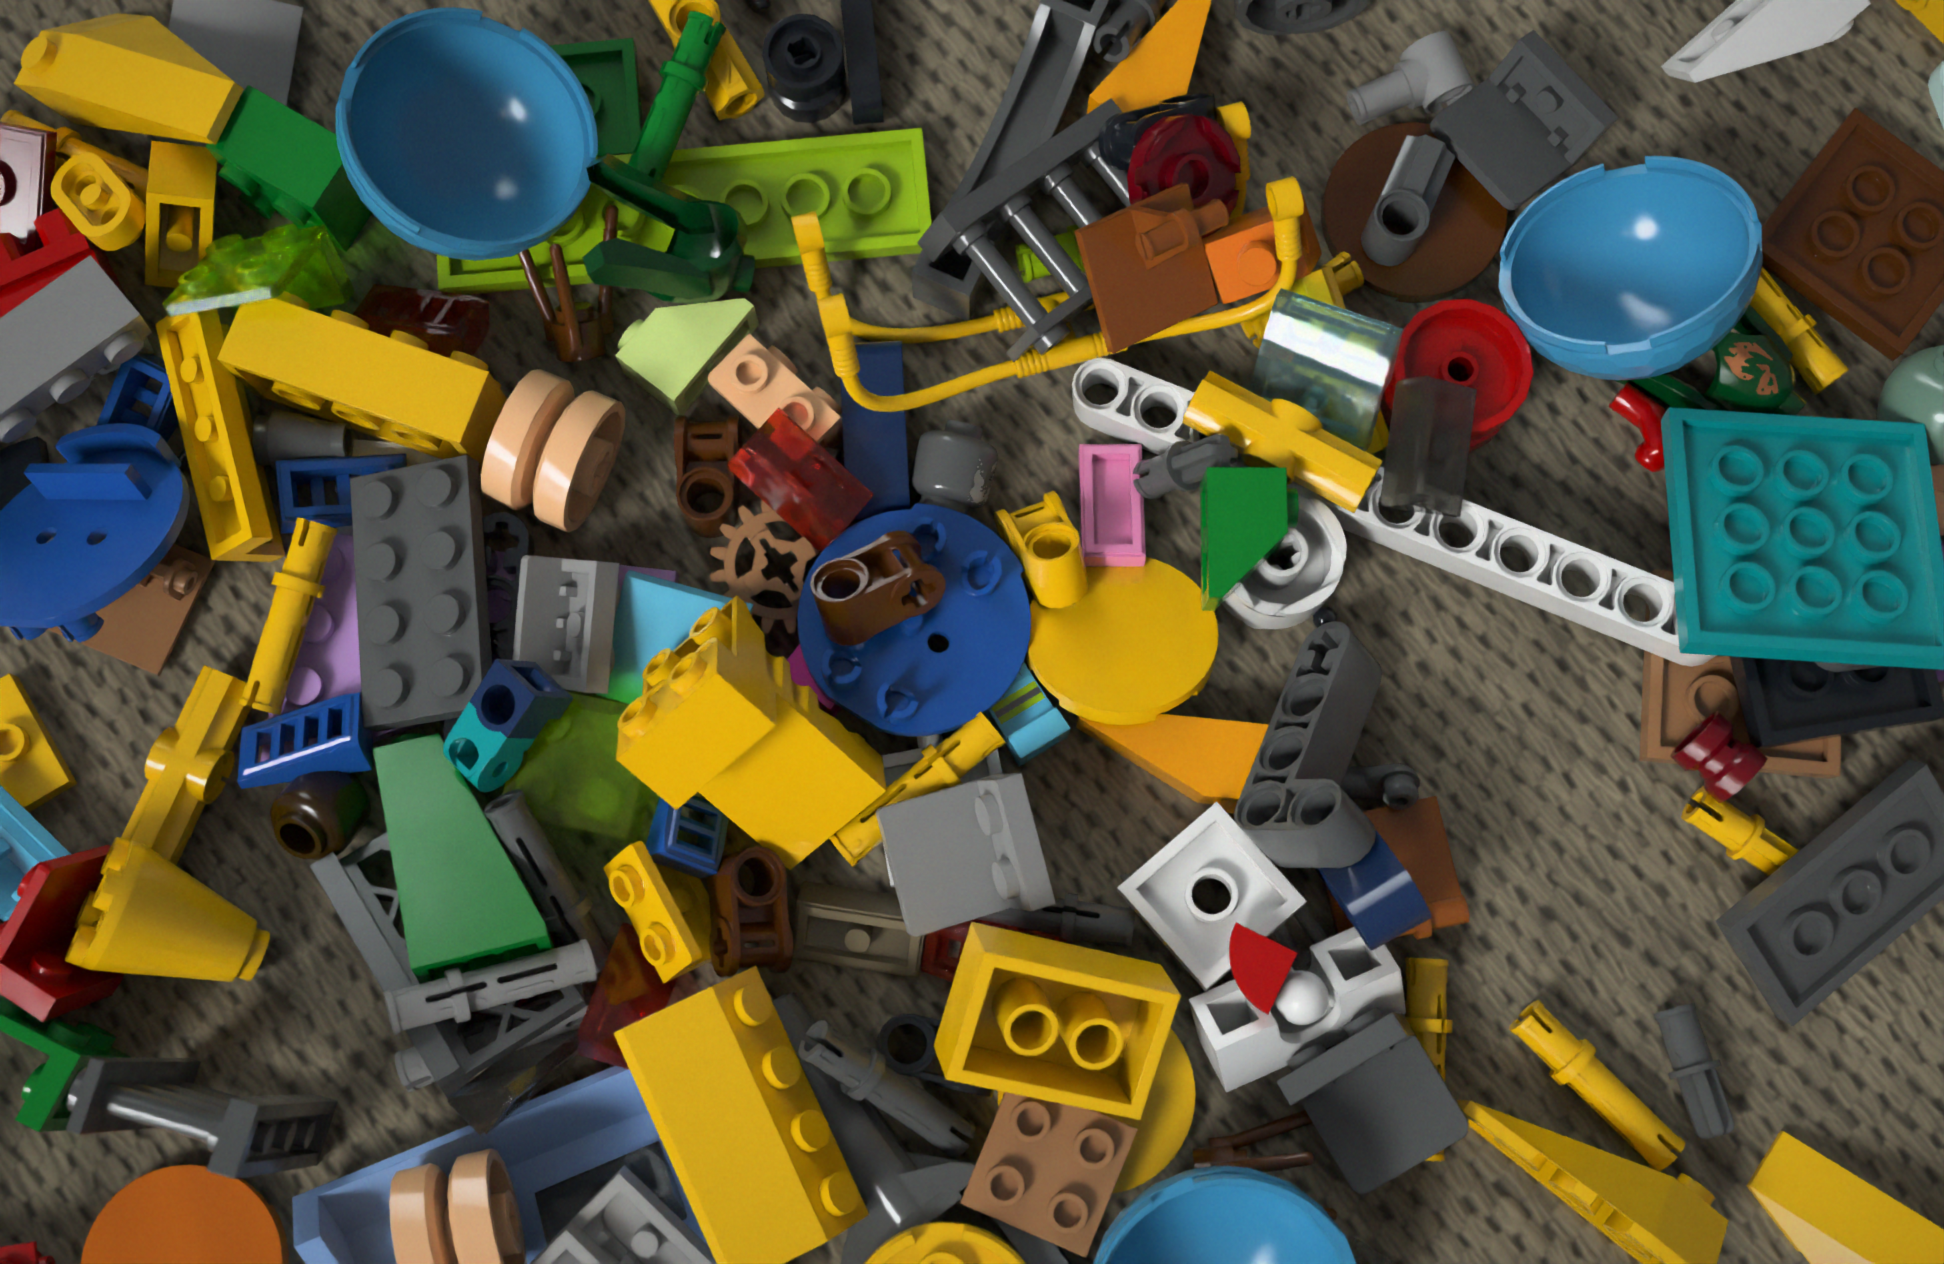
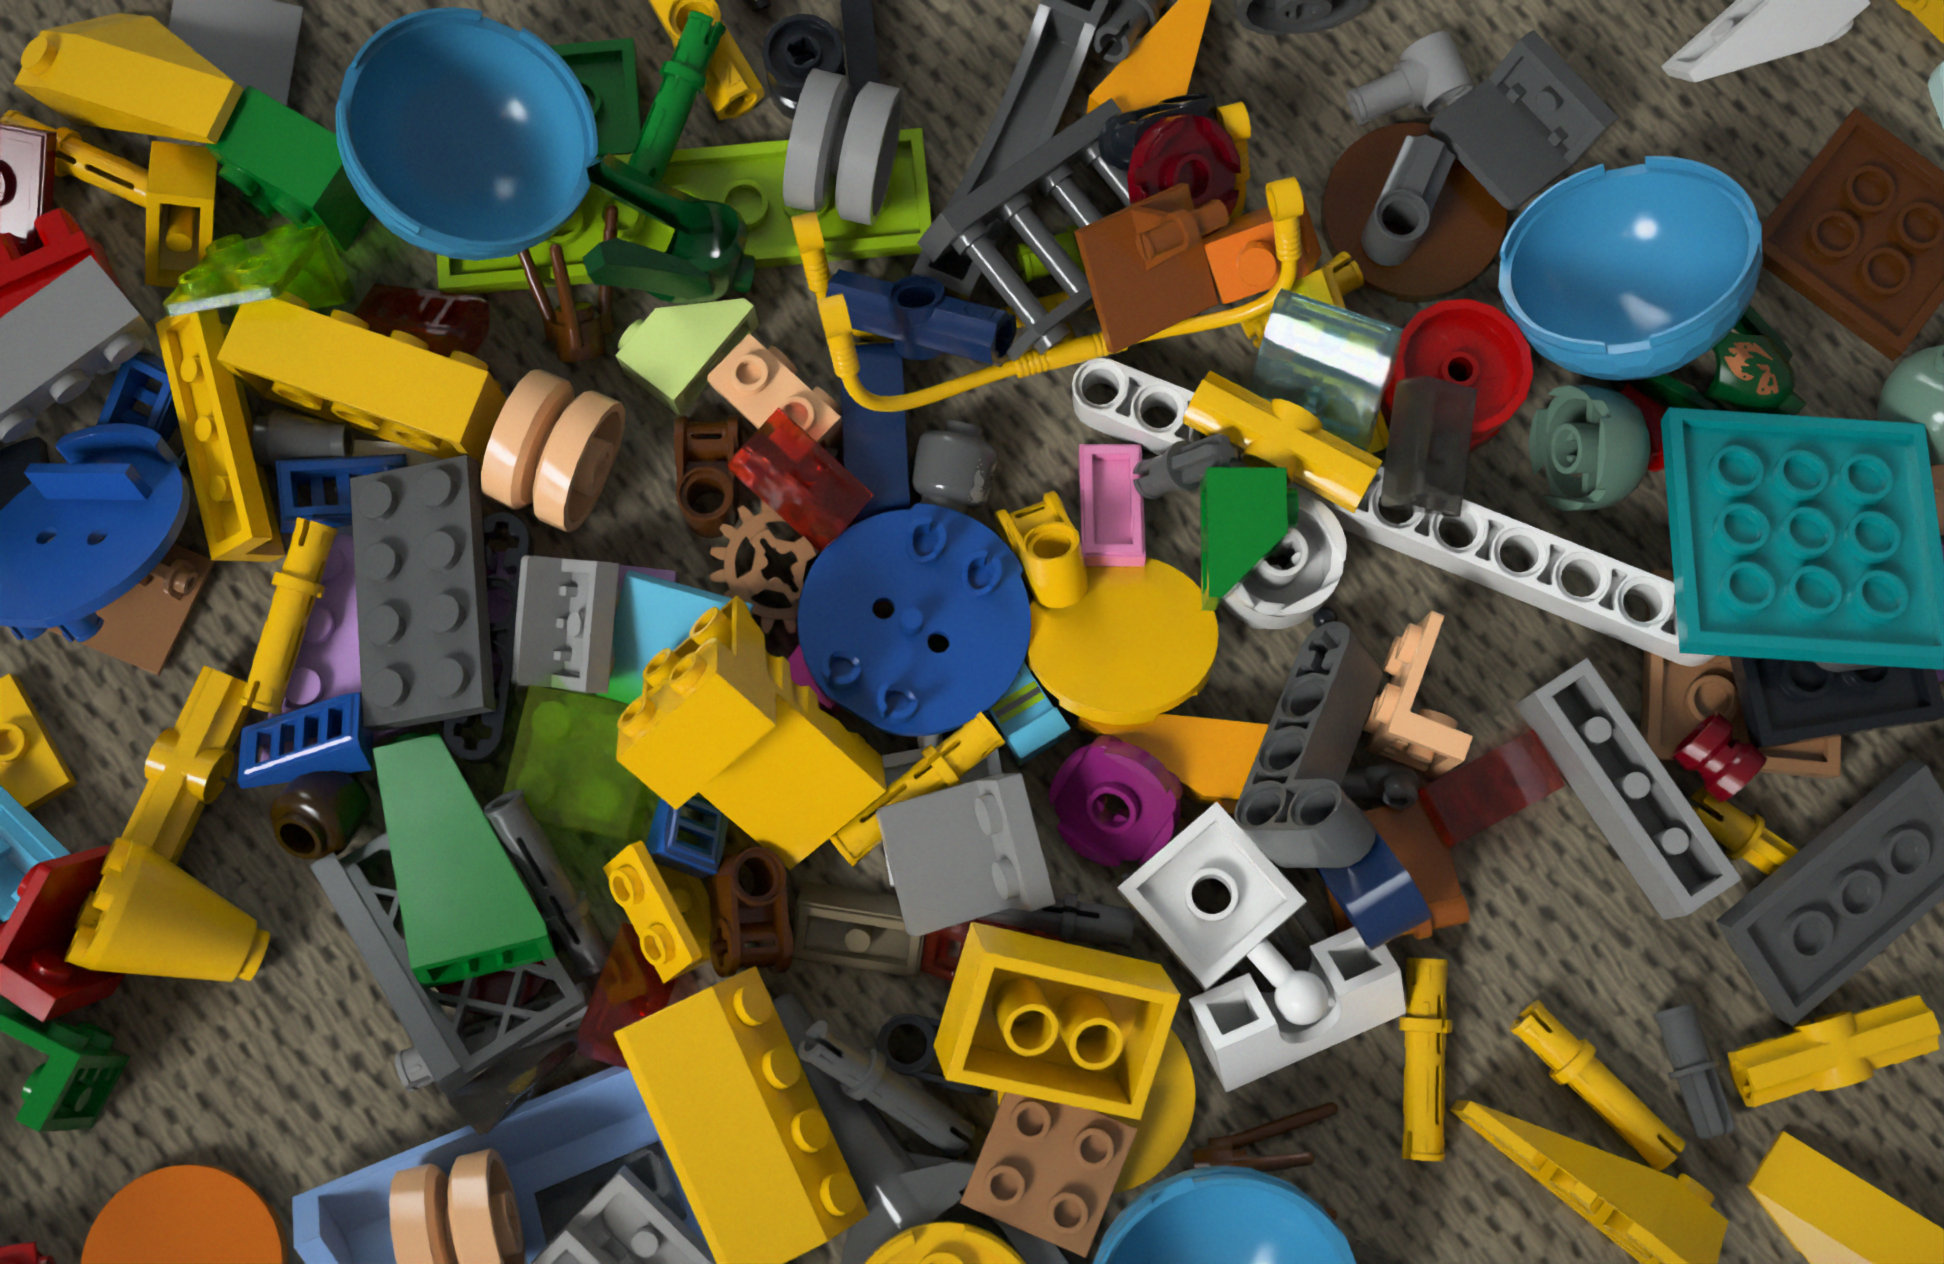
(98, 202): yellow plate -> none
(243, 1132): dark grey fence -> none
(411, 1005): light grey pin -> none
(503, 721): leg -> none
(842, 146): none -> light grey wheel
(872, 588): reddish brown piece -> none
(924, 318): none -> dark blue piece
(1133, 775): none -> magenta plate
(1258, 966): red tile -> none
(1375, 1100): dark grey bracket -> none
(1420, 740): none -> light nougat bracket
(1490, 788): none -> clear red slope
(1590, 434): none -> sand green cylinder
(1628, 792): none -> light grey brick
(1810, 353): yellow pin -> none
(1833, 1050): none -> yellow piece

